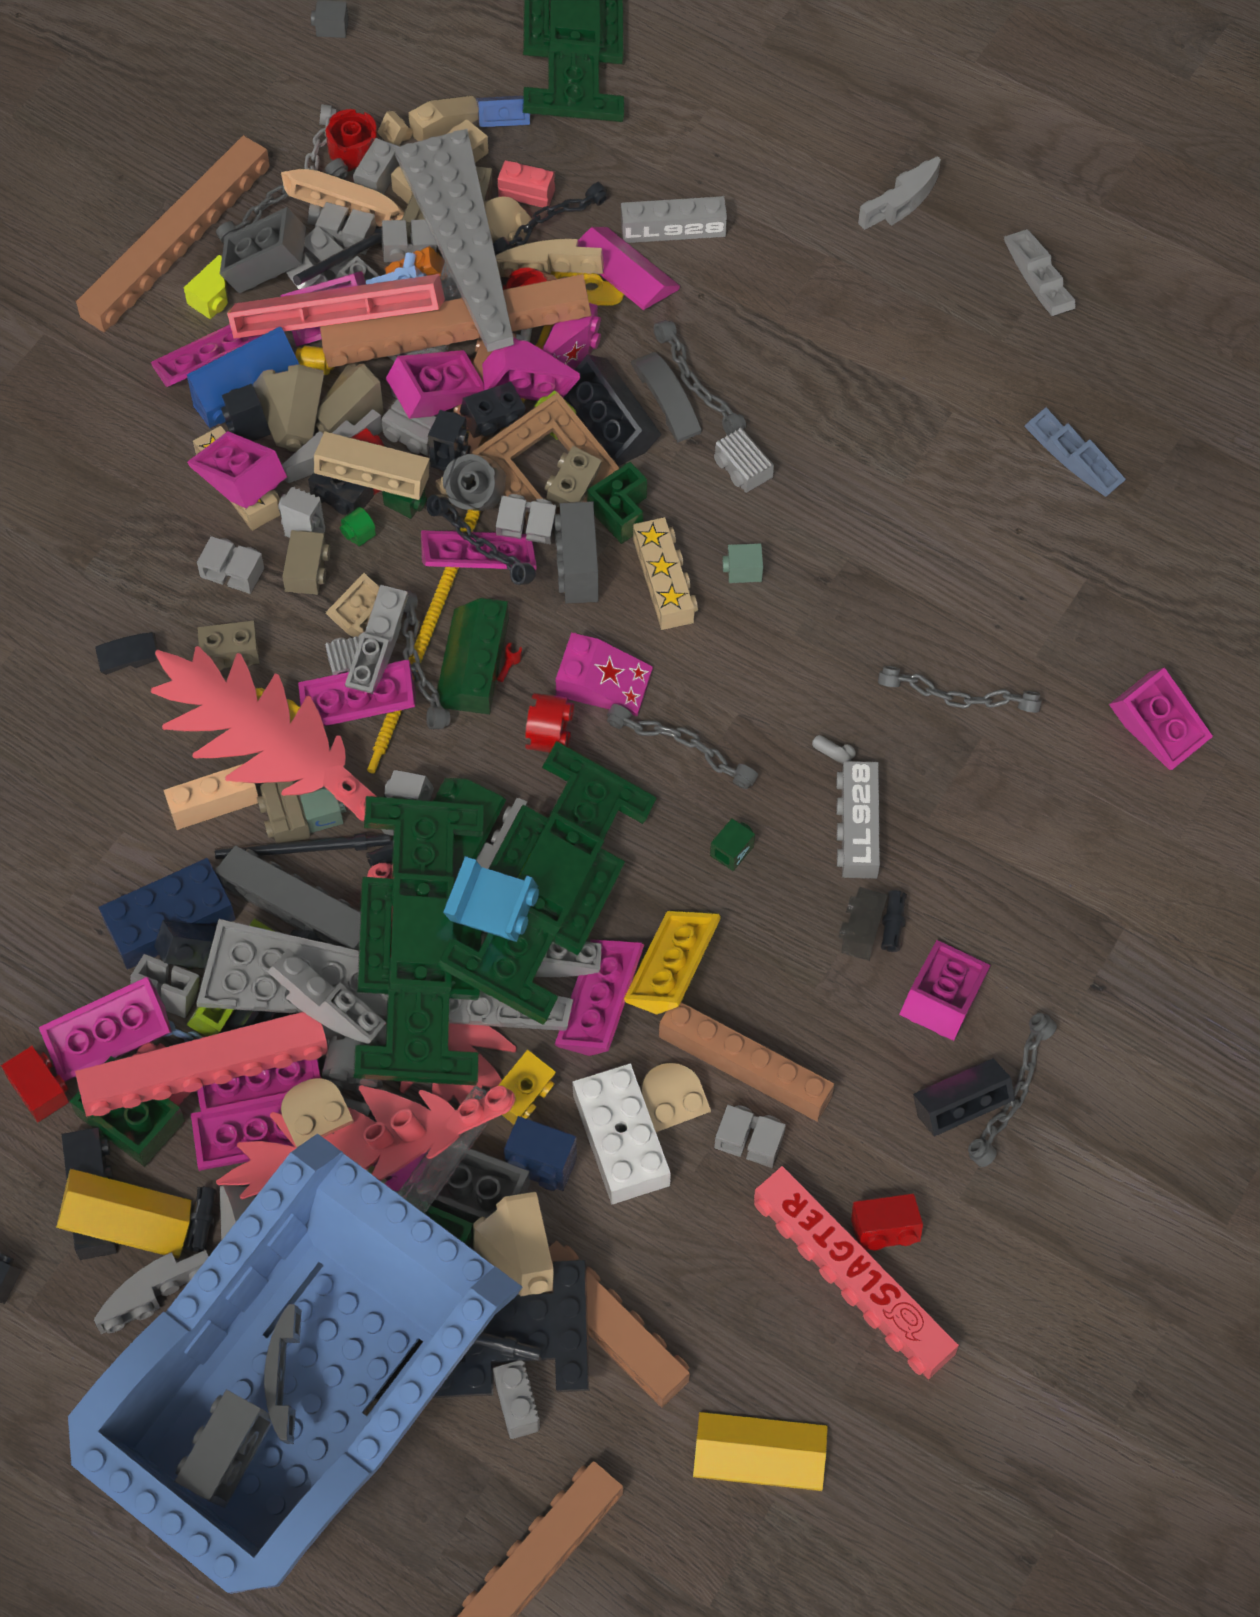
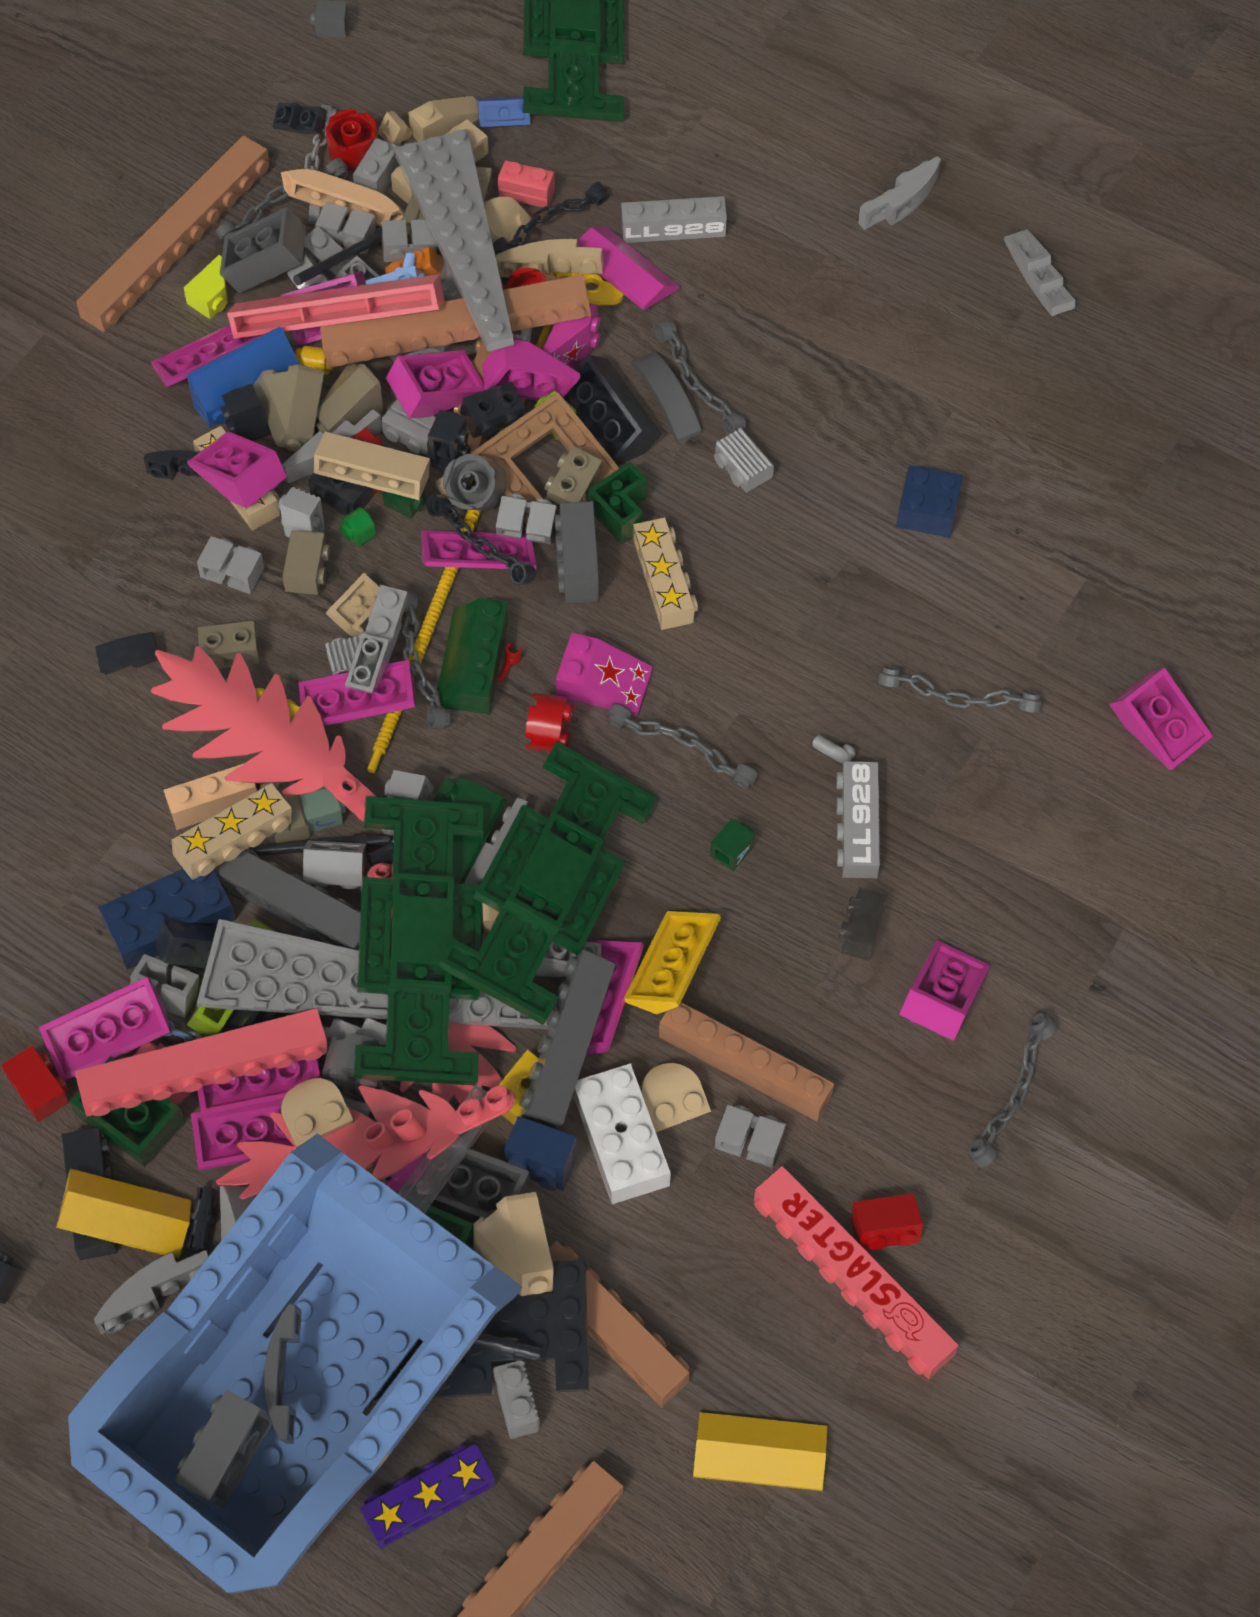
(168, 462): none -> black slope
(232, 831): none -> tan brick
(299, 119): none -> black slope
(328, 1005): light grey slope -> none
(334, 864): none -> light grey brick
(427, 1496): none -> dark purple brick
(491, 900): dark azure panel -> none
(567, 1039): none -> dark grey brick
(743, 563): sand green brick -> none
(893, 921): black pin -> none
(929, 501): none -> dark blue brick
(964, 1097): black brick -> none
(1070, 449): sand blue slope -> none

